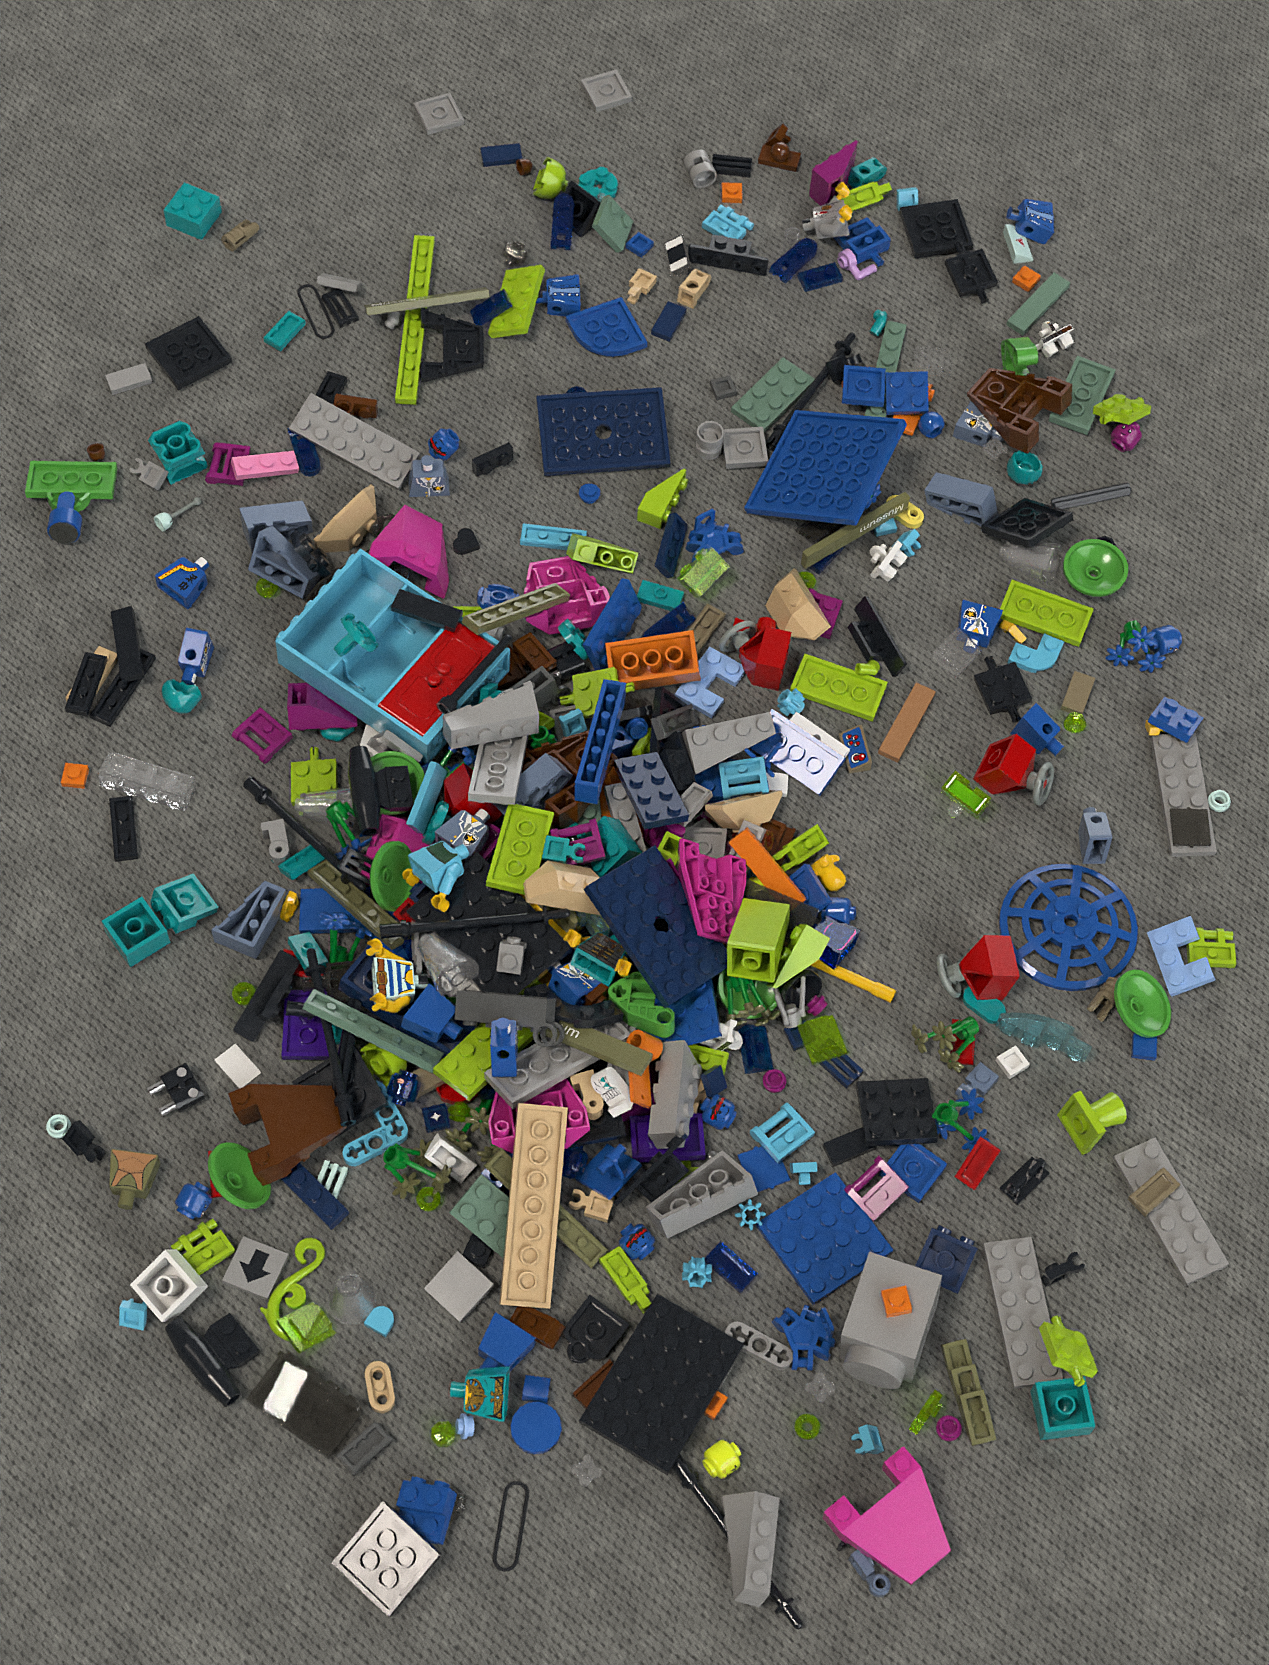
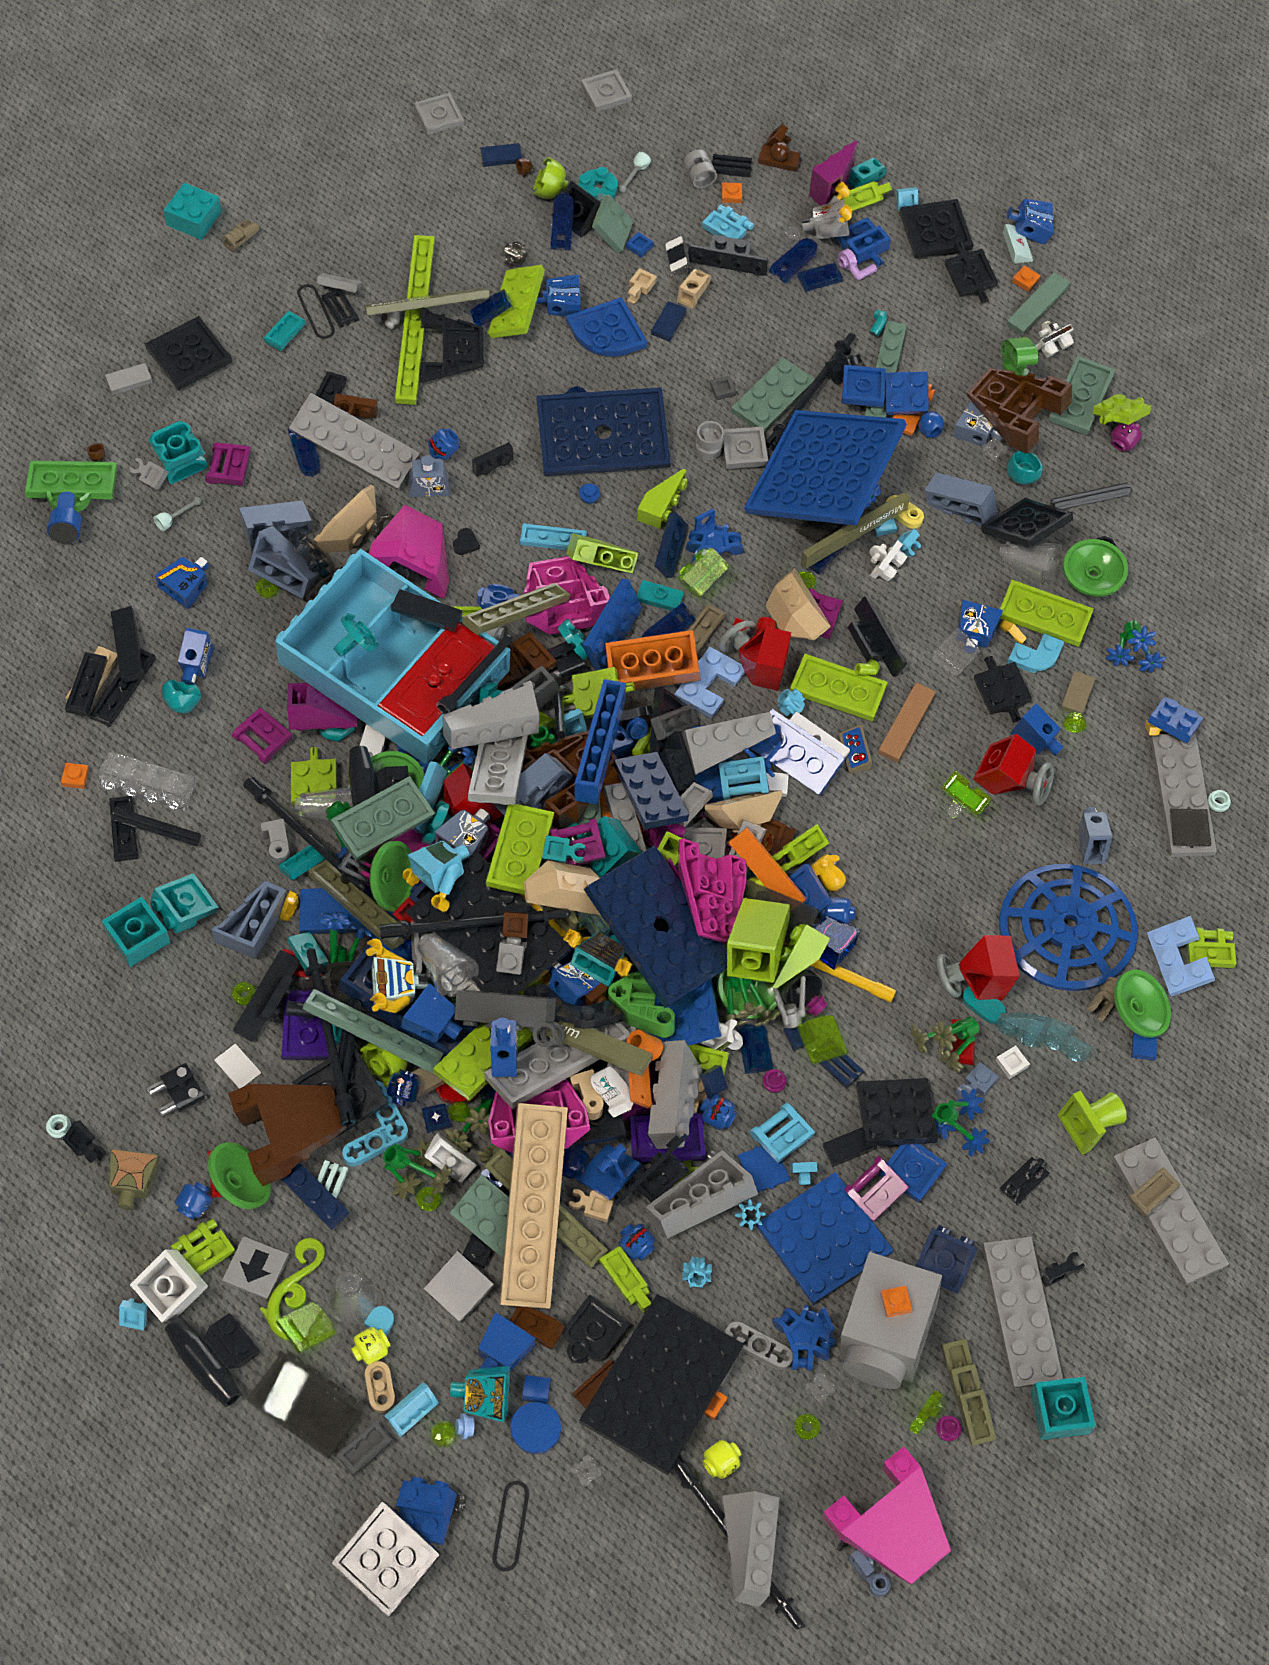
(156, 826): none -> black axle
(264, 465): bright pink plate -> none
(370, 1345): none -> neon yellow head
(382, 818): none -> sand green plate
(388, 741): light grey tile -> none
(411, 1409): none -> medium azure plate
(515, 924): none -> reddish brown plate
(559, 715): none -> black bar
(641, 162): none -> hinge
(731, 1267): clear blue plate -> none
(870, 1439): medium azure tile -> none
(977, 1163): red tile -> none
(1068, 1350): lime plate -> none
(1167, 640): blue head -> none

